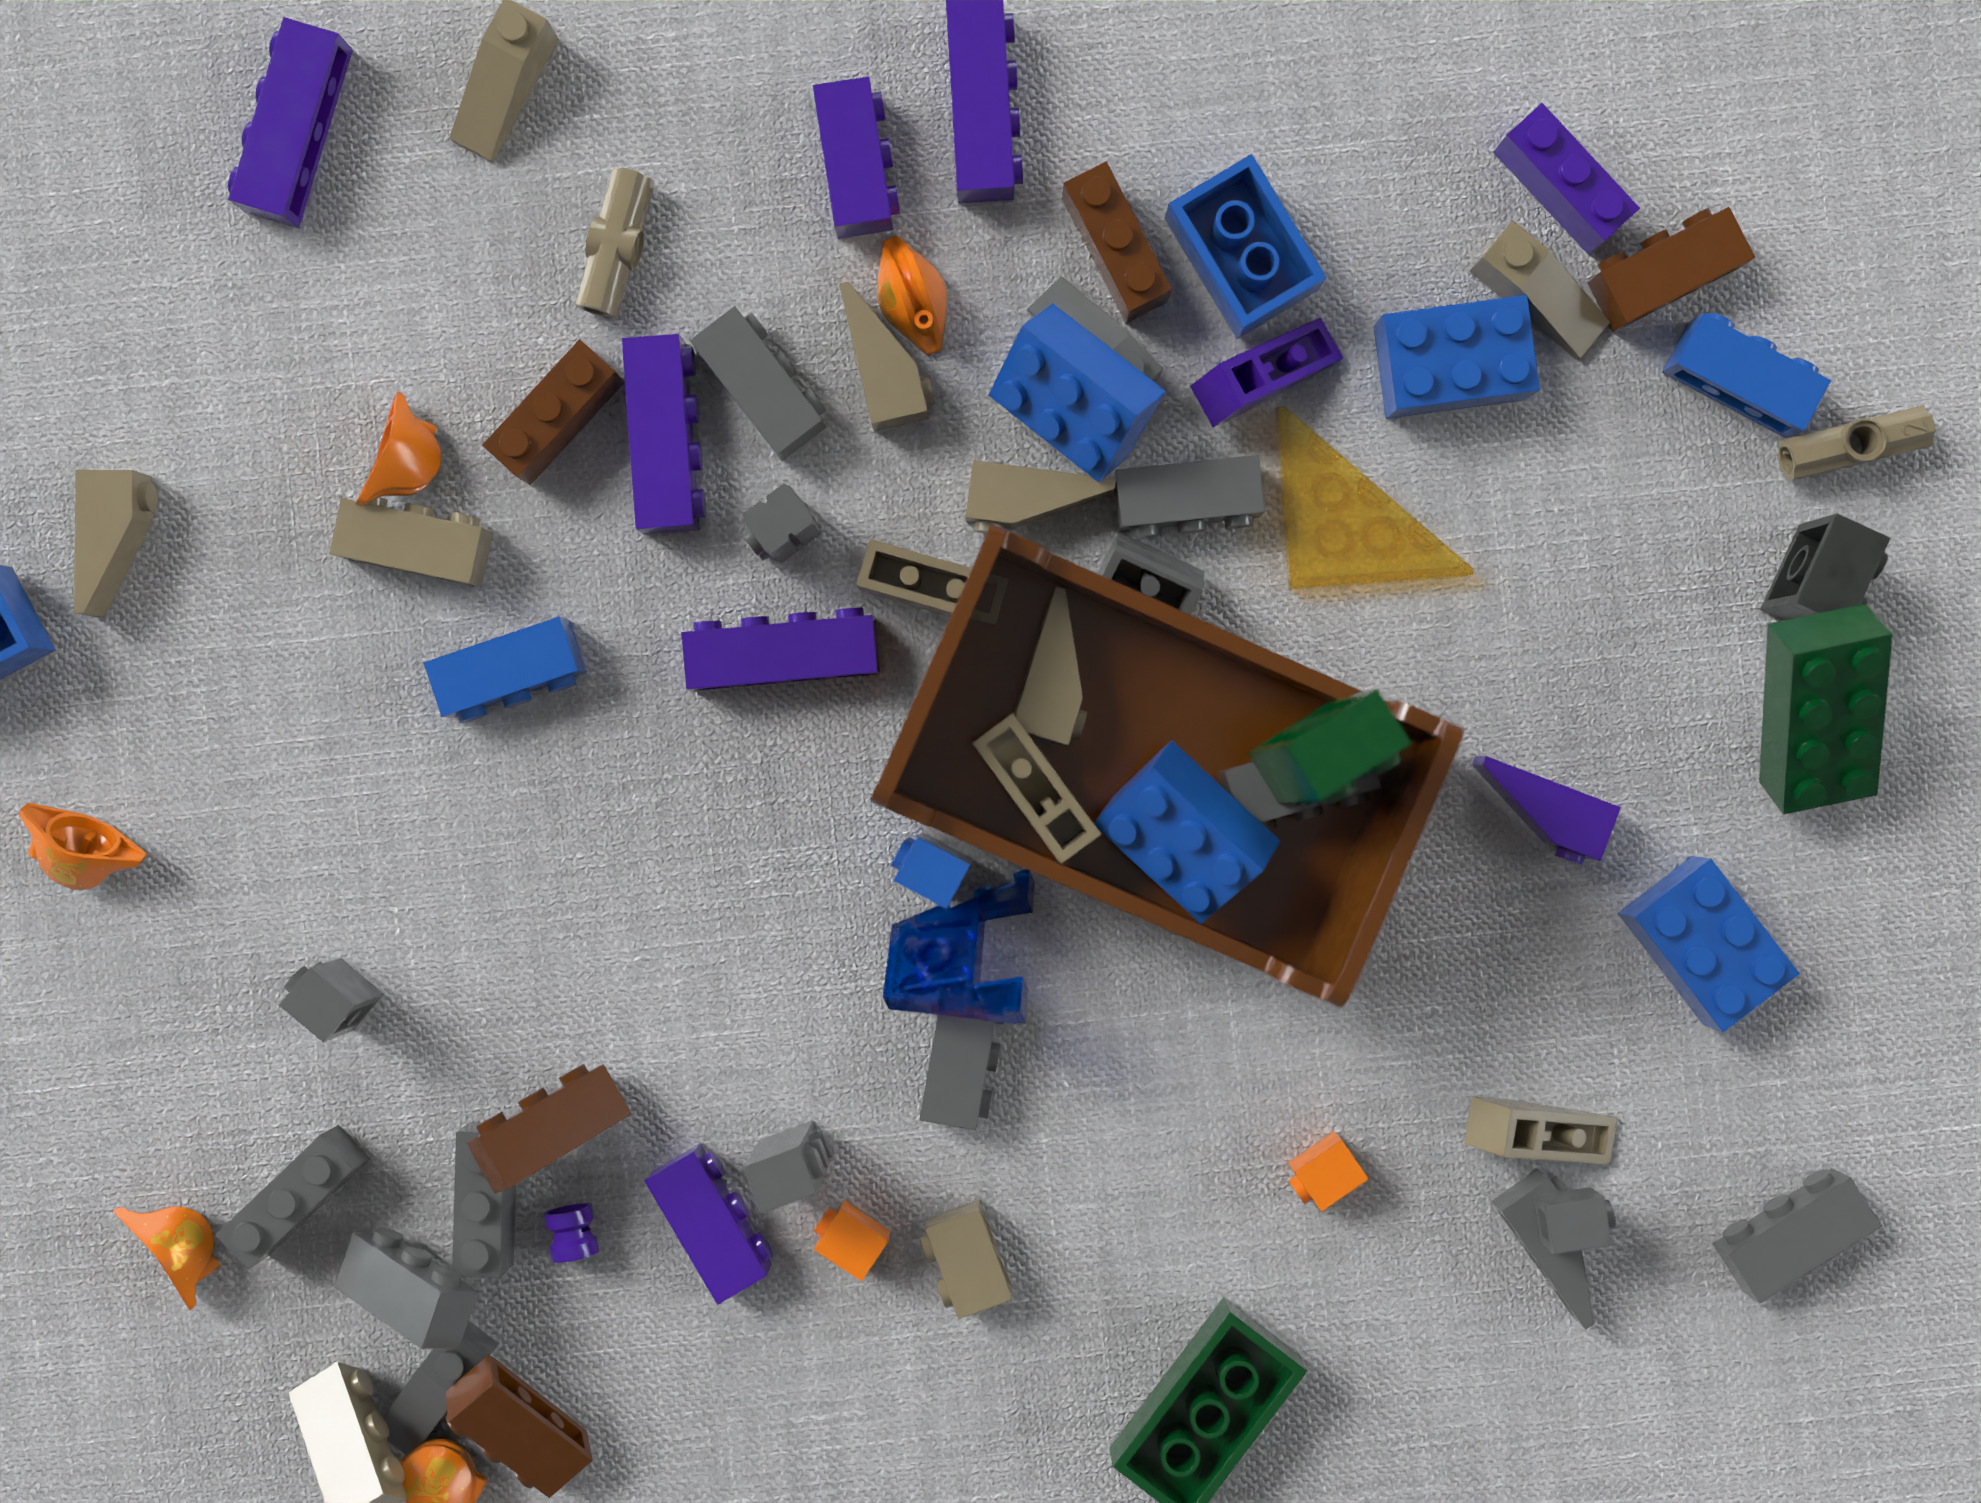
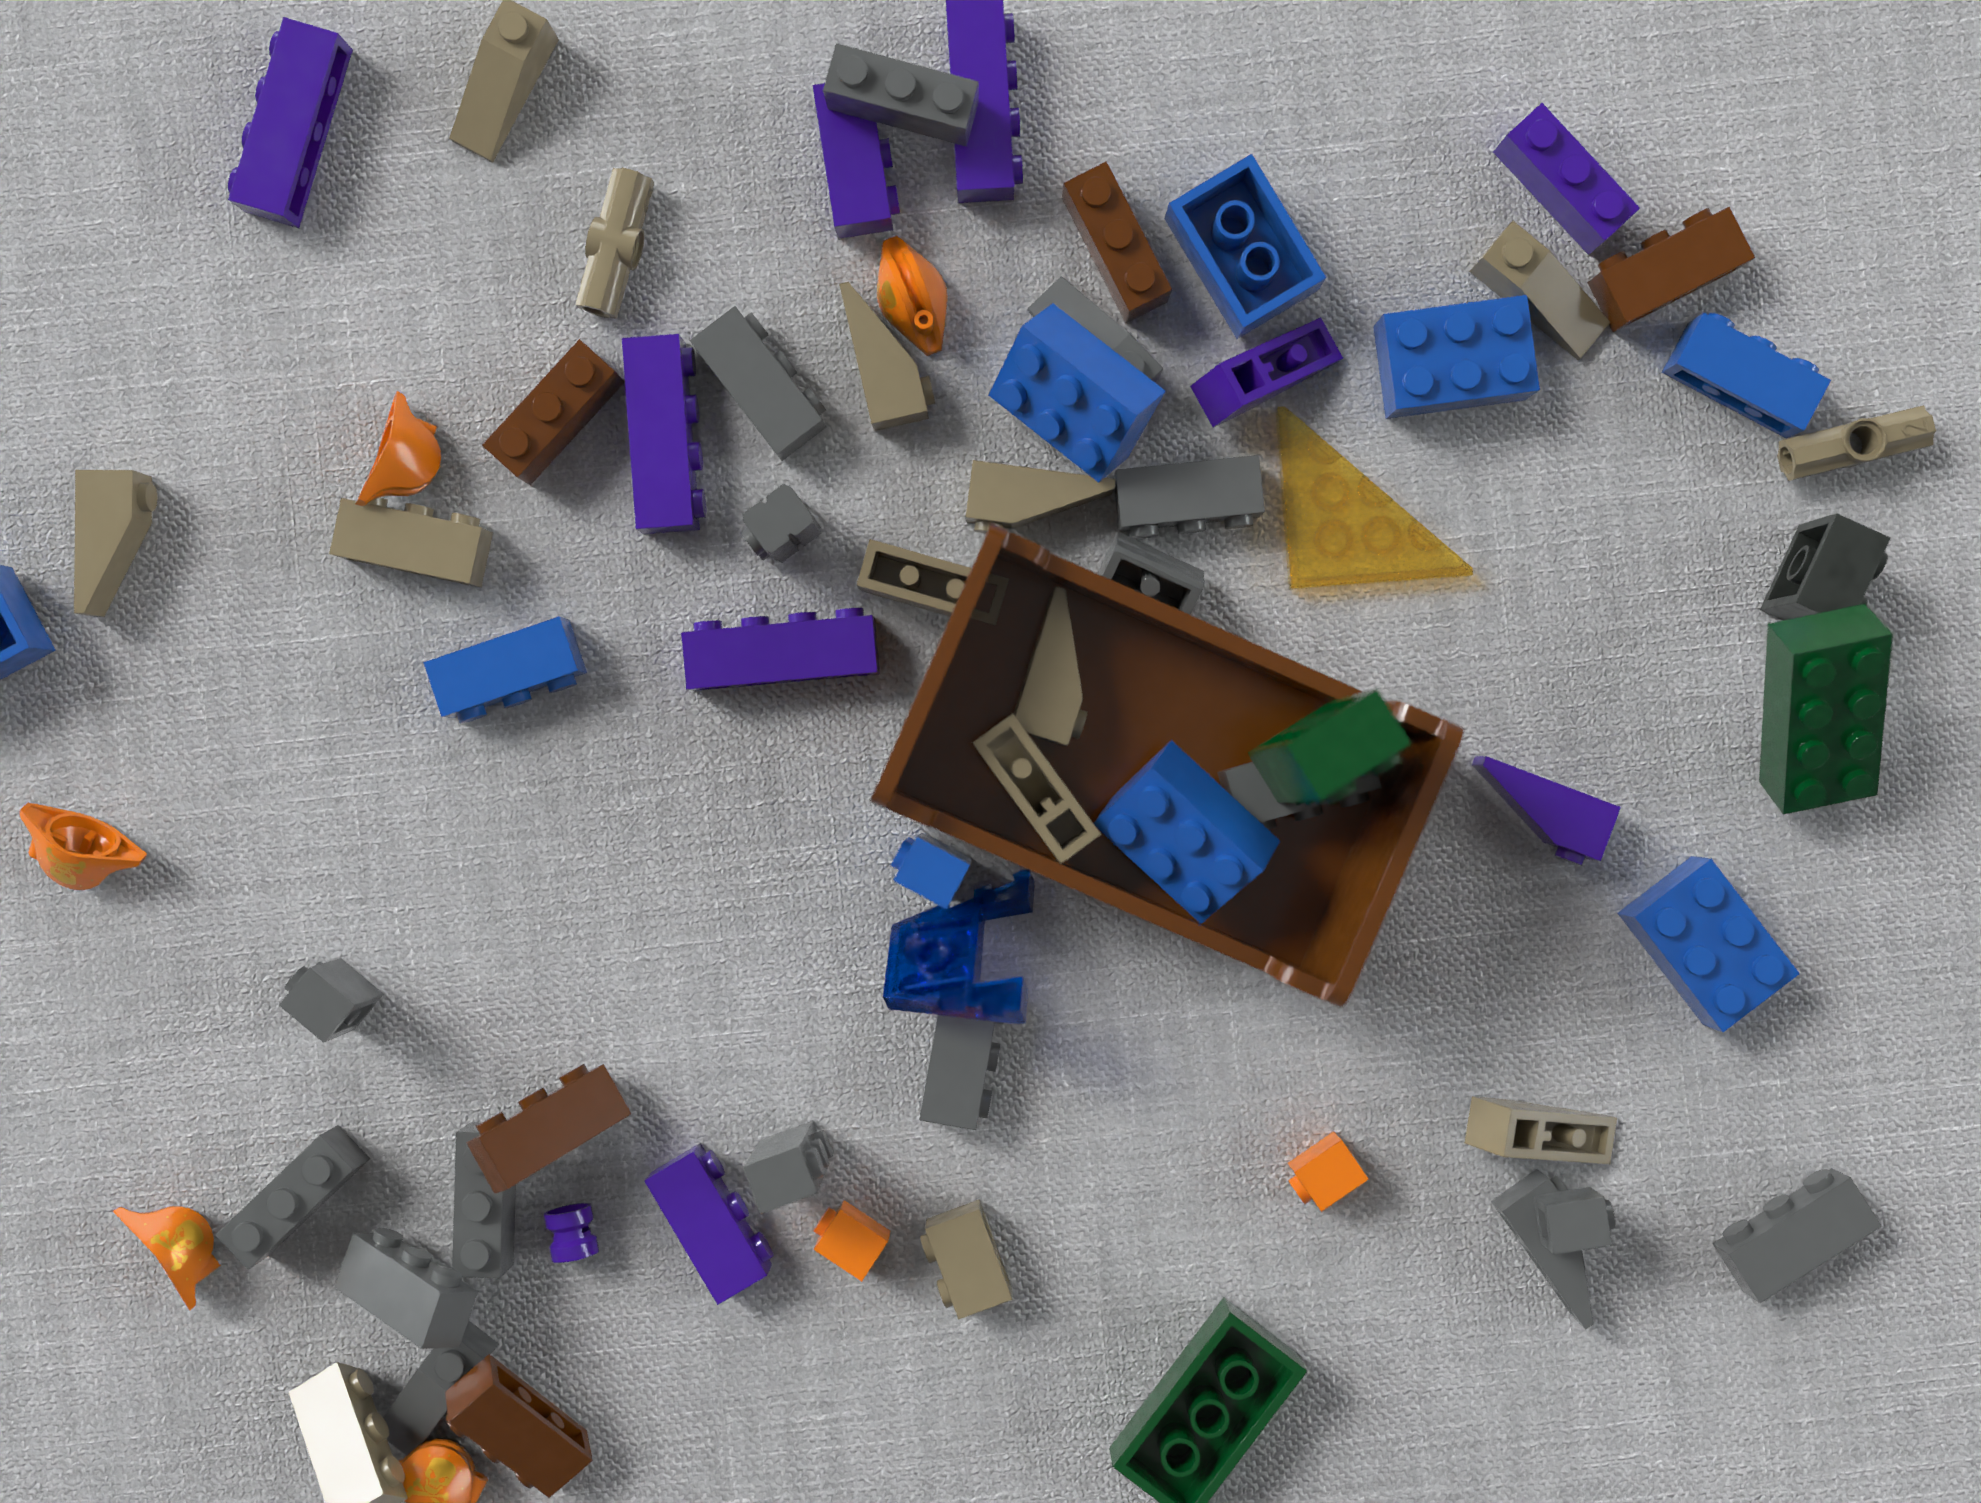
(901, 94): none -> dark grey brick

